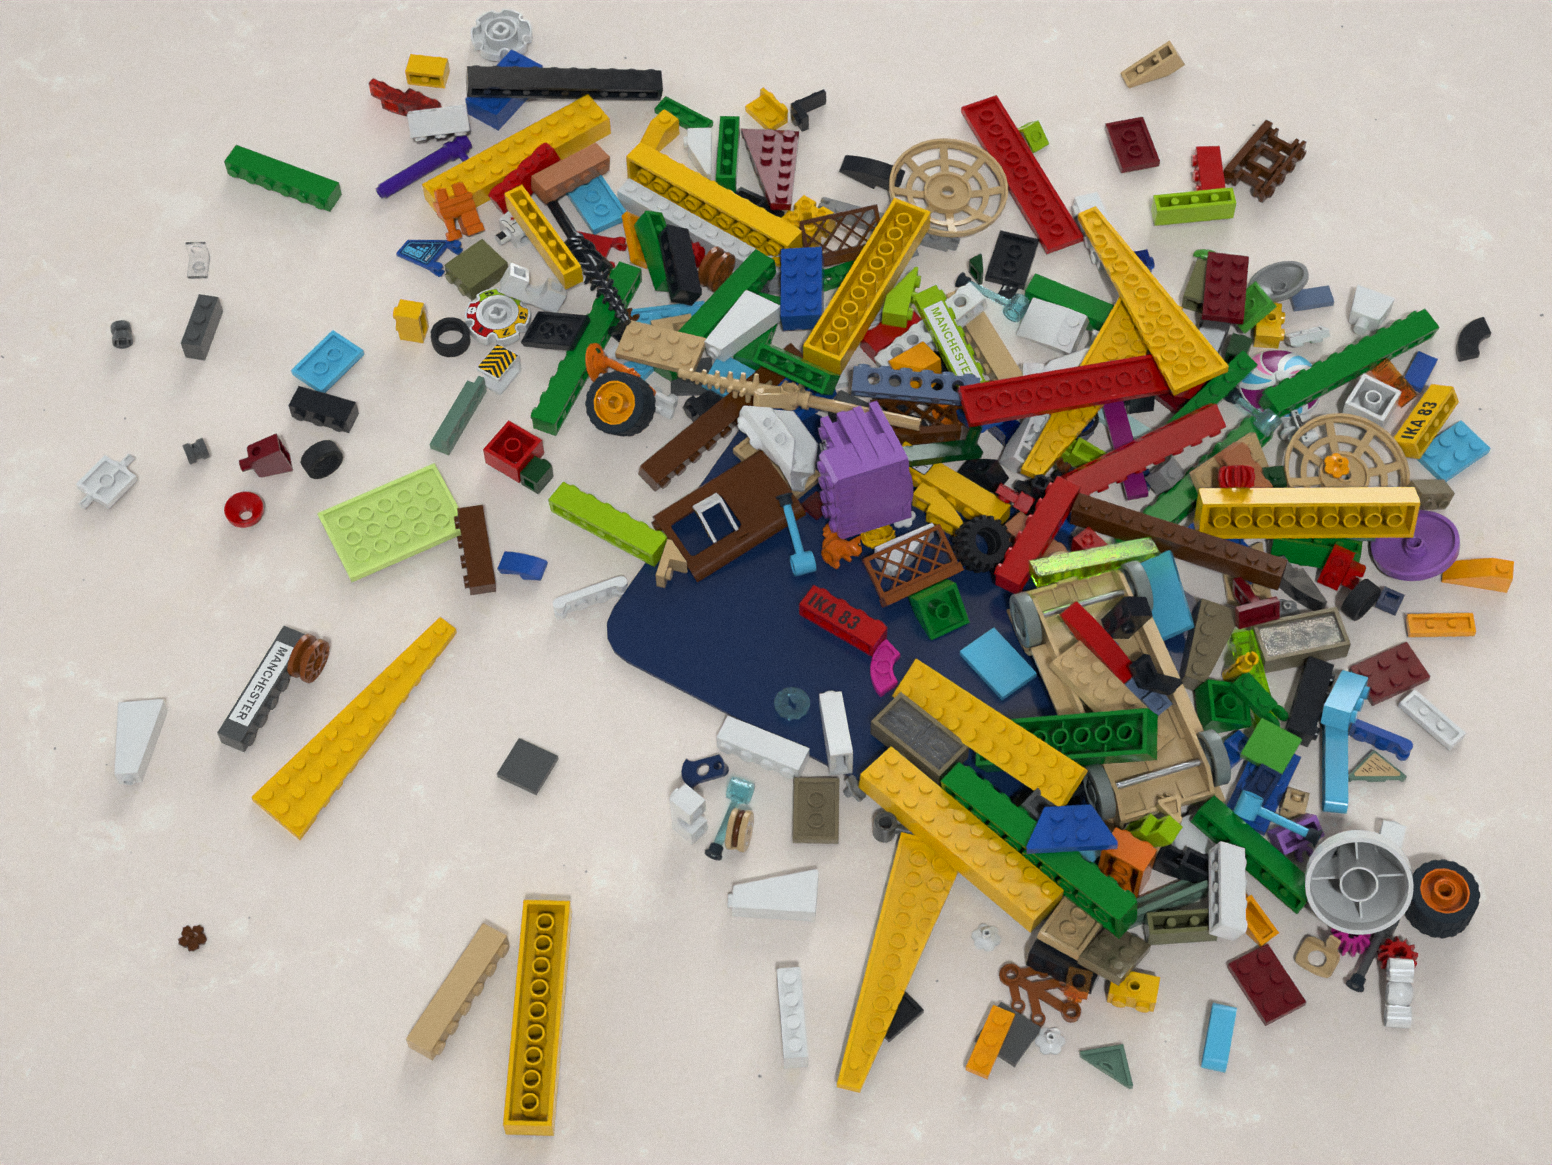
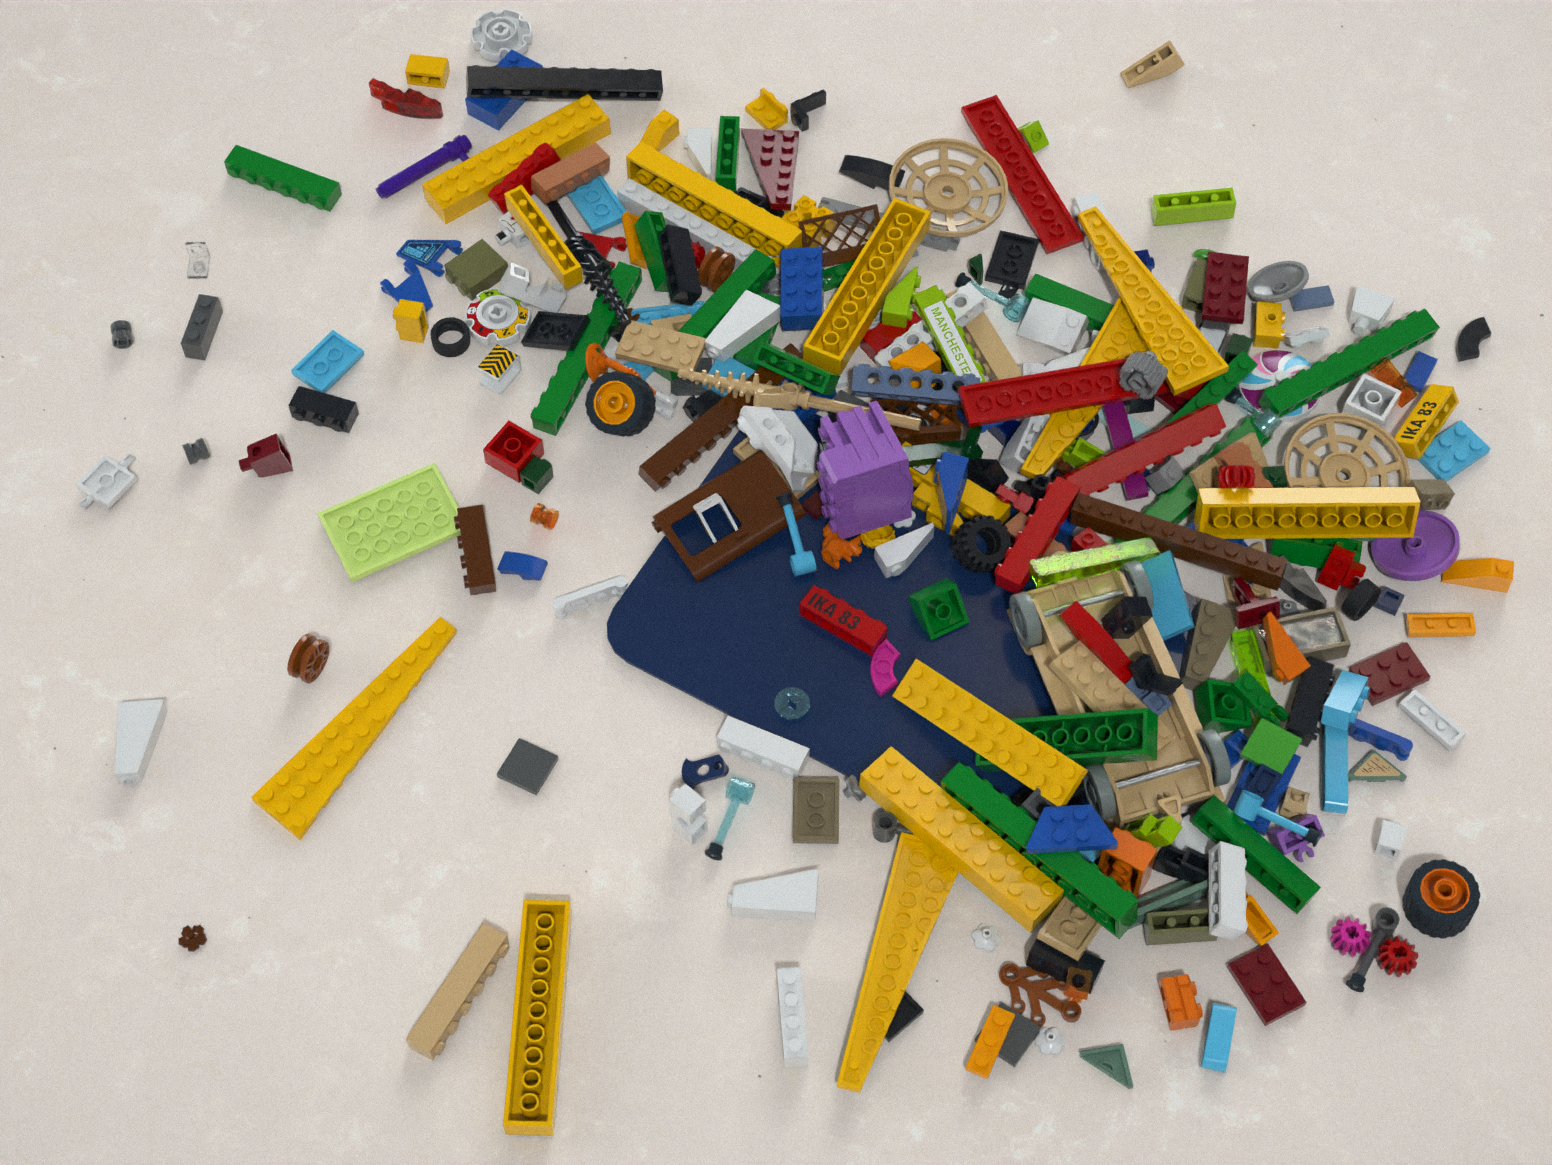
(241, 503): red piece -> none
(260, 693): dark grey brick -> none
(319, 469): black tyre -> none
(411, 288): none -> blue flag
(438, 122): white brick -> none
(457, 206): orange hips -> none
(459, 416): sand green fence -> none
(544, 516): none -> clear orange wheel
(608, 523): lime brick -> none
(670, 561): tan slope -> none
(687, 117): green tile -> none
(739, 830): tan head -> none
(836, 733): white slope -> none
(919, 738): brick -> none
(921, 582): dark orange fence -> none
(951, 482): none -> blue slope
(998, 663): medium azure tile -> none
(1113, 956): dark tan plate -> none
(1132, 144): dark red plate -> none
(1135, 991): yellow brick -> none
(1142, 374): none -> light grey brick
(1180, 1002): none -> orange brick
(1208, 168): red brick -> none
(1242, 665): yellow pin -> none
(1254, 150): reddish brown fence -> none
(1256, 306): bright green tile -> none
(1284, 655): none -> orange slope
(1294, 424): white hips -> none
(1329, 949): tan piece -> none
(1336, 465): light orange plant -> none
(1359, 882): white cone -> none
(1399, 993): white piece -> none

